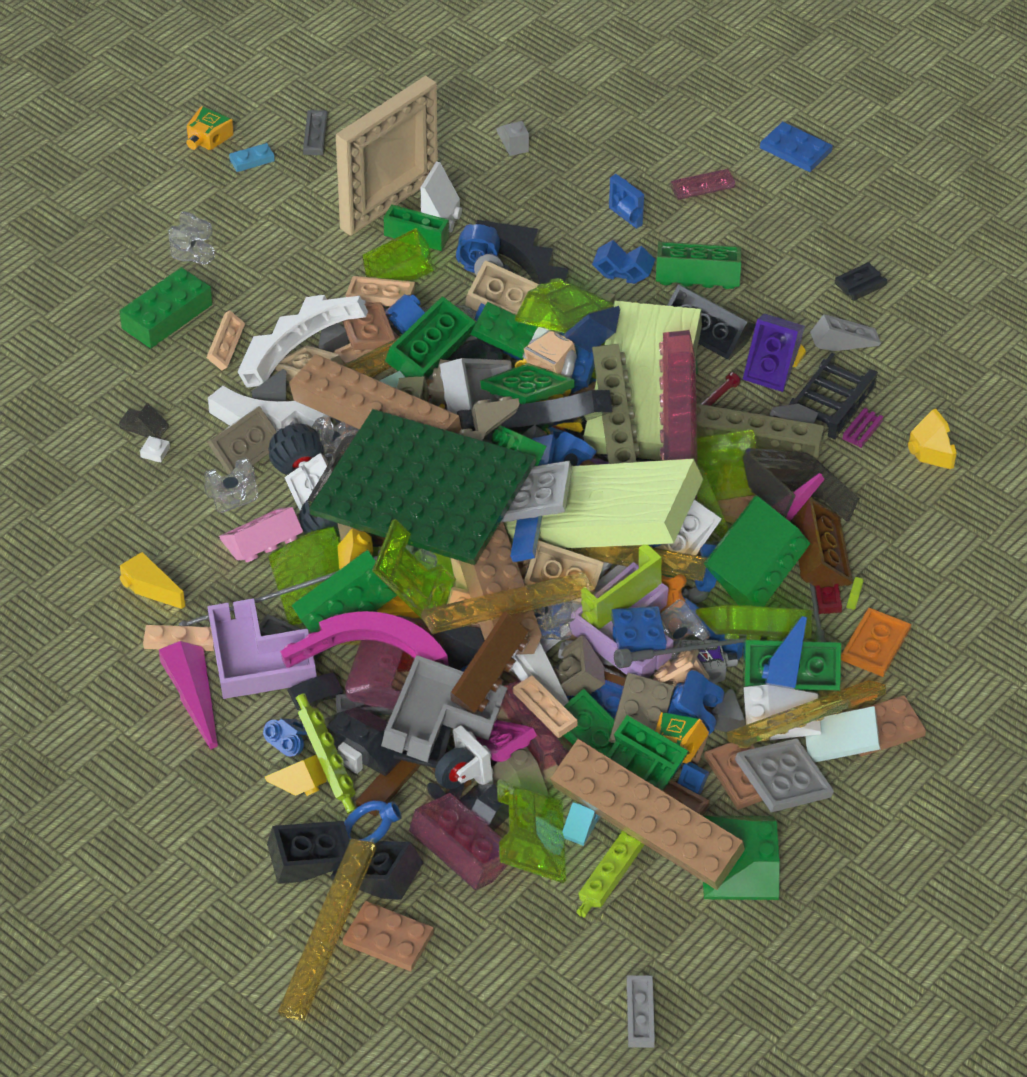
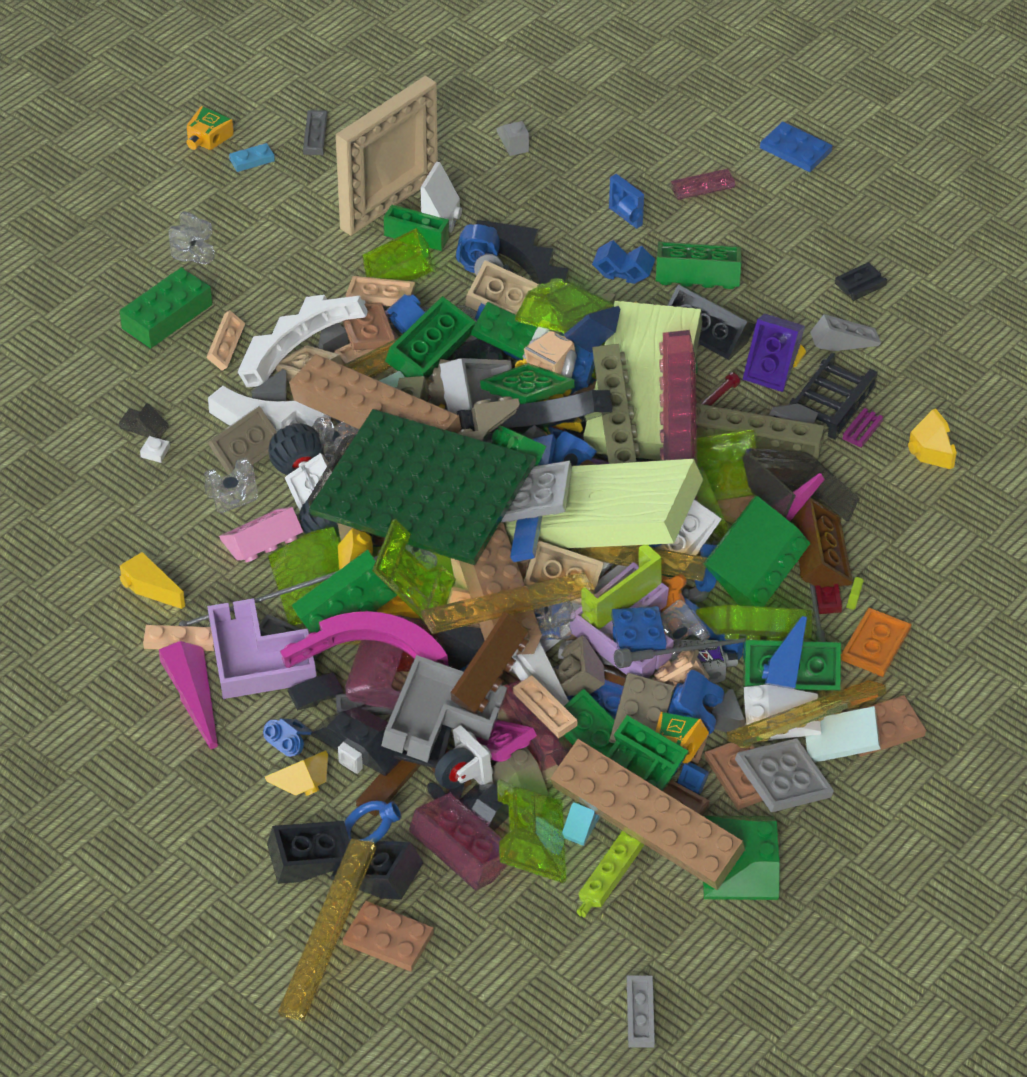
(326, 752): lime plate -> none

